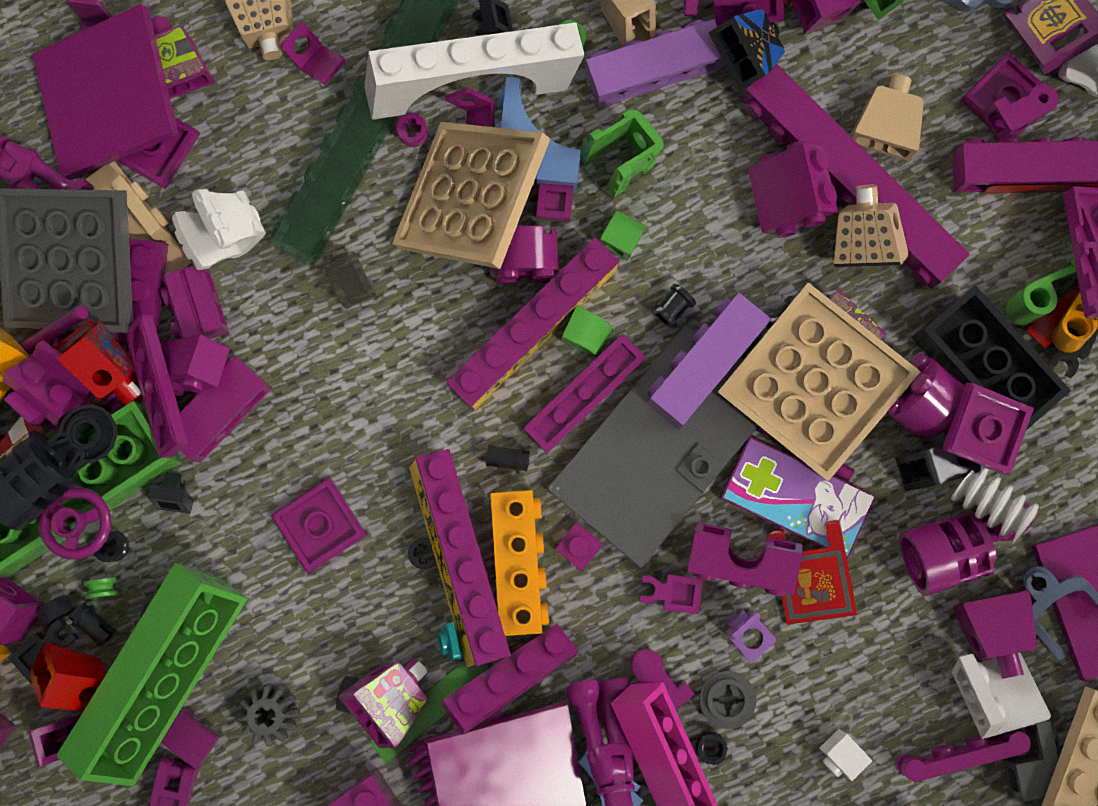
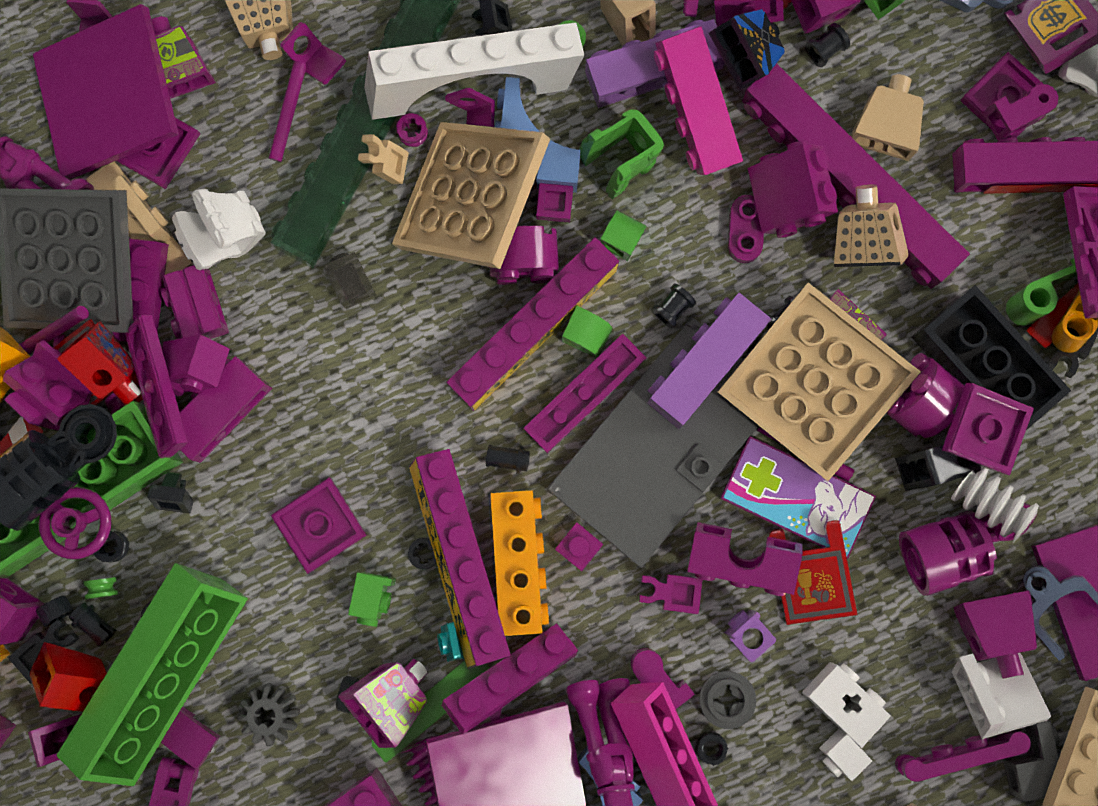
(287, 111): none -> magenta bar
(370, 598): none -> bright green brick
(387, 159): none -> tan plate
(698, 101): none -> dark pink brick
(742, 228): none -> magenta plate
(827, 44): none -> black bush
(862, 718): none -> white brick

